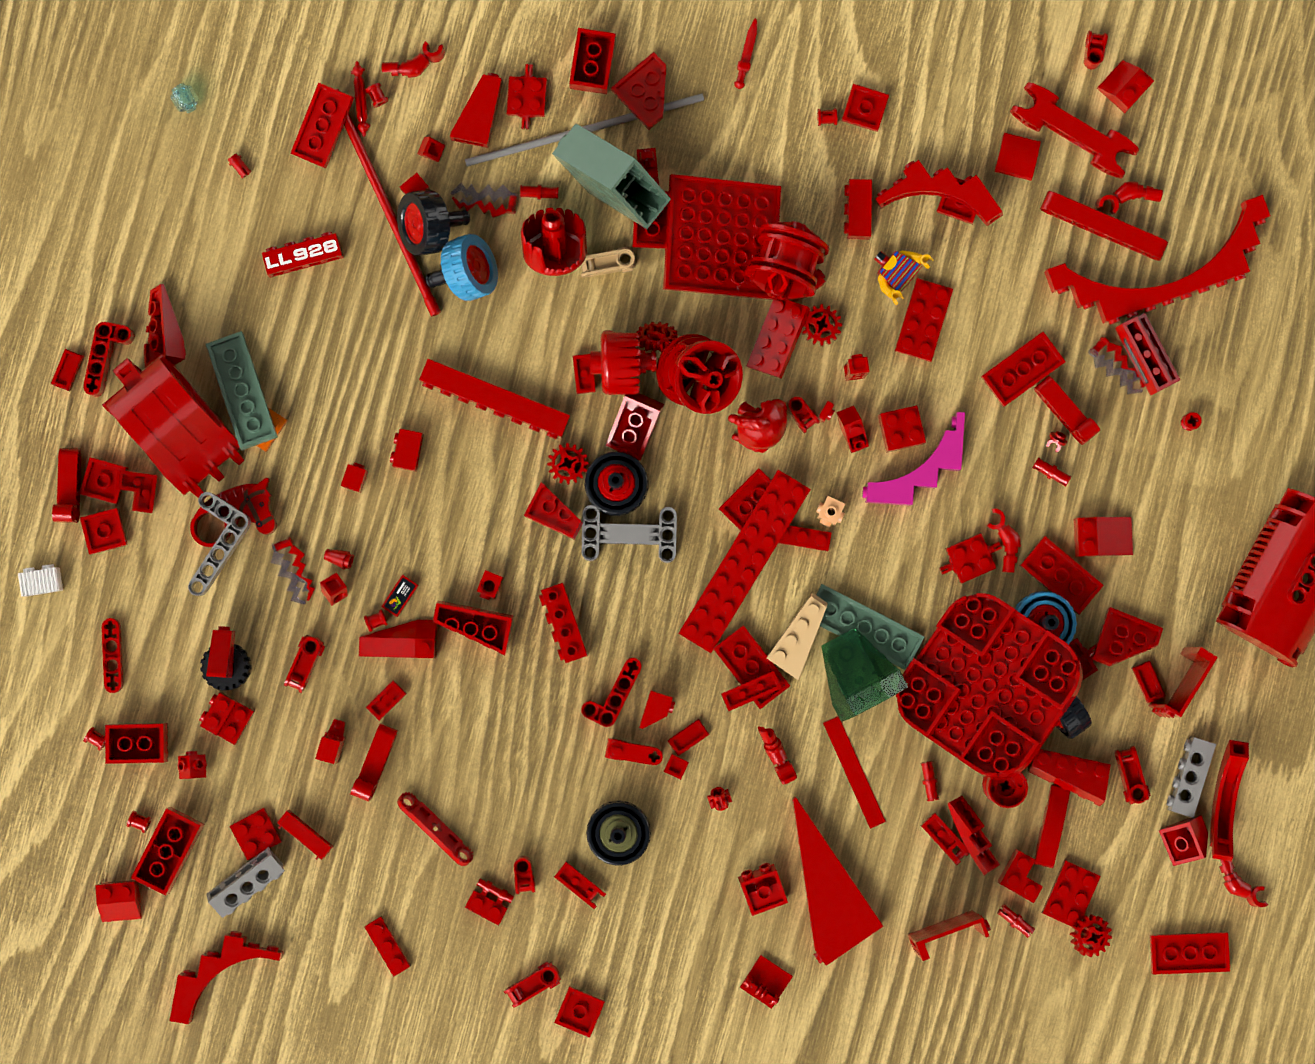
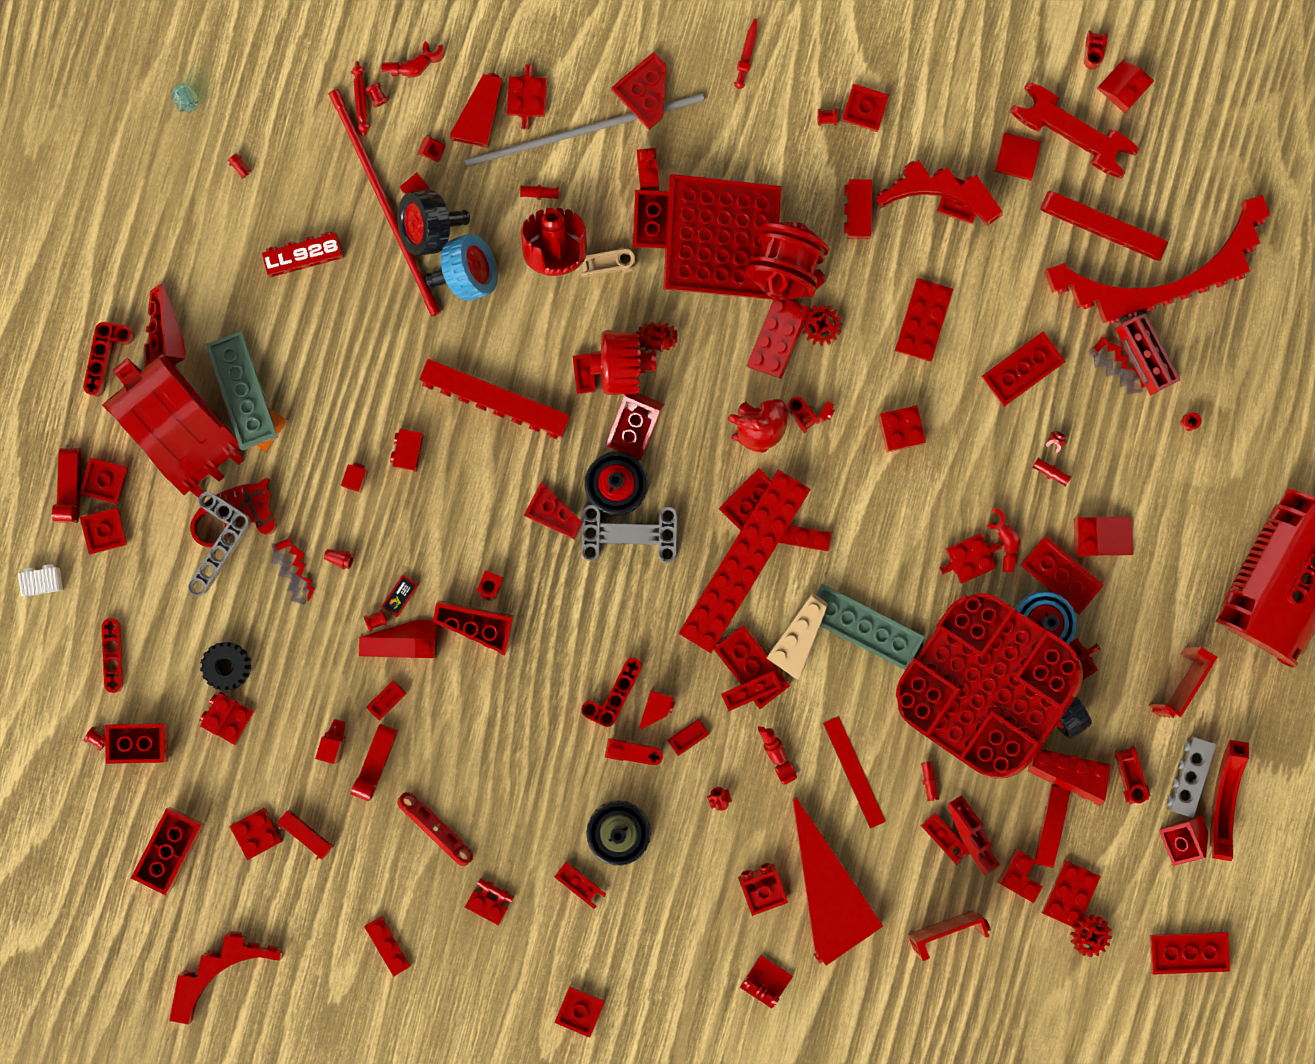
(67, 370): red tile -> none
(118, 900): red slope -> none
(138, 821): red bush -> none
(143, 487): red plate -> none
(192, 765): red brick -> none
(221, 653): red slope -> none
(248, 873): light grey brick -> none
(304, 663): red piece -> none
(322, 125): red plate -> none
(334, 589): red brick -> none
(478, 197): piece -> none
(524, 877): red piece -> none
(532, 984): red piece -> none
(559, 467): red gear -> none
(563, 622): red brick -> none
(592, 61): red brick -> none
(611, 175): sand green brick -> none
(676, 766): red plate -> none
(715, 382): red wheel -> none
(830, 504): light nougat brick -> none
(852, 429): red slope -> none
(856, 368): red container -> none
(858, 674): clear green wedge -> none
(899, 271): torso -> none
(945, 457): dark pink arch -> none
(1006, 797): red wheel -> none
(1015, 920): red pin -> none
(1066, 411): red beam -> none
(1124, 637): red plate -> none
(1129, 191): red piece -> none
(1148, 682): red tile -> none
(1238, 887): red piece -> none

